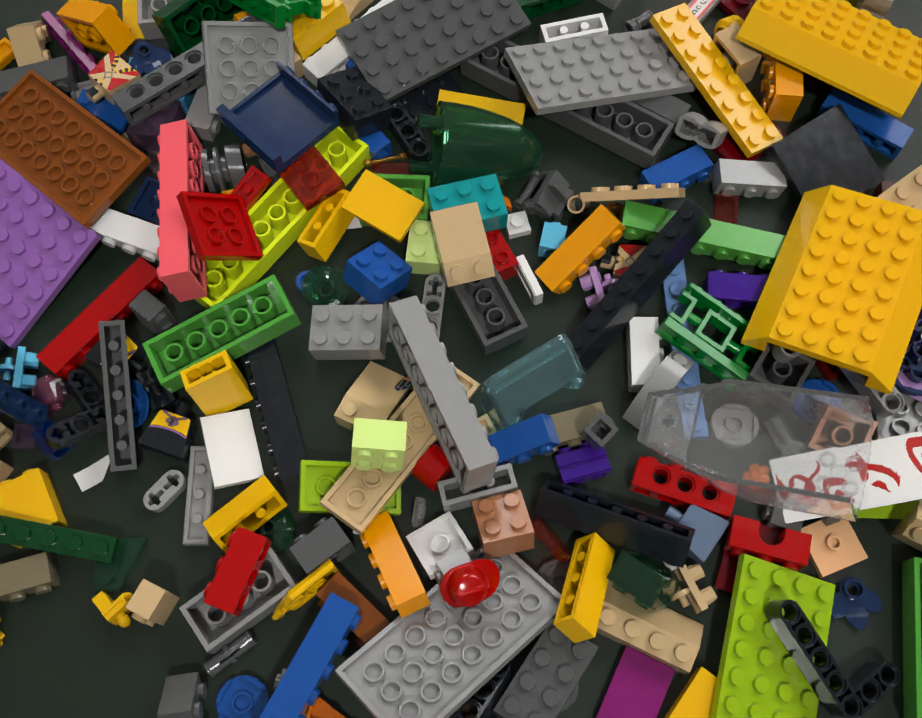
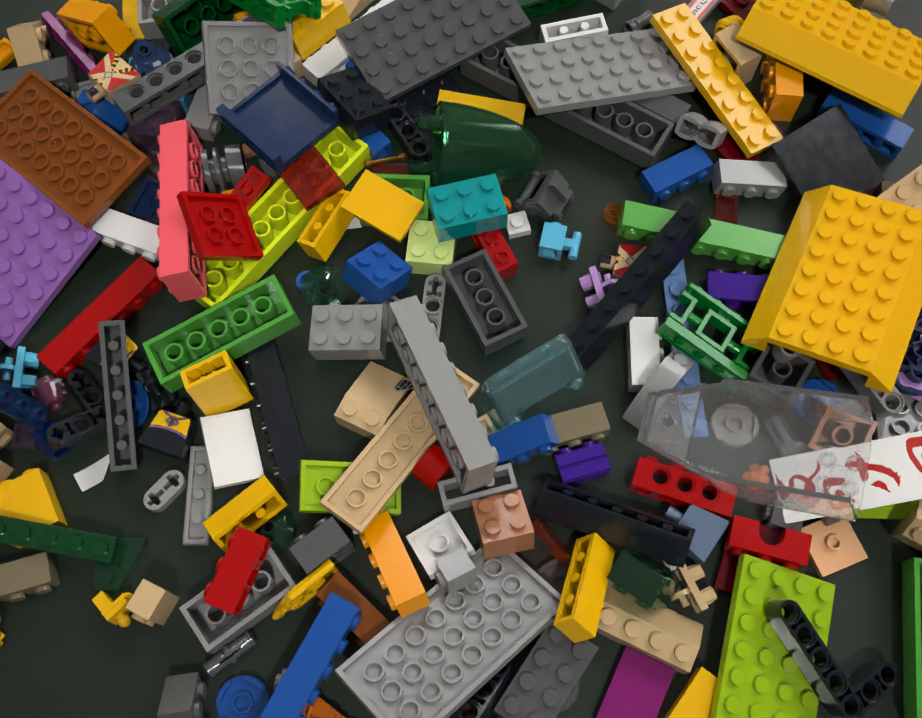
(152, 313): dark grey brick -> none
(378, 444): yellowish green brick -> none
(419, 512): clear tile -> none
(462, 244): tan slope -> none
(470, 583): red piece -> none
(529, 280): white tile -> none
(580, 250): light orange brick -> none
(599, 431): dark grey brick -> none
(644, 191): tan hinge -> none
(856, 606): dark blue plate -> none

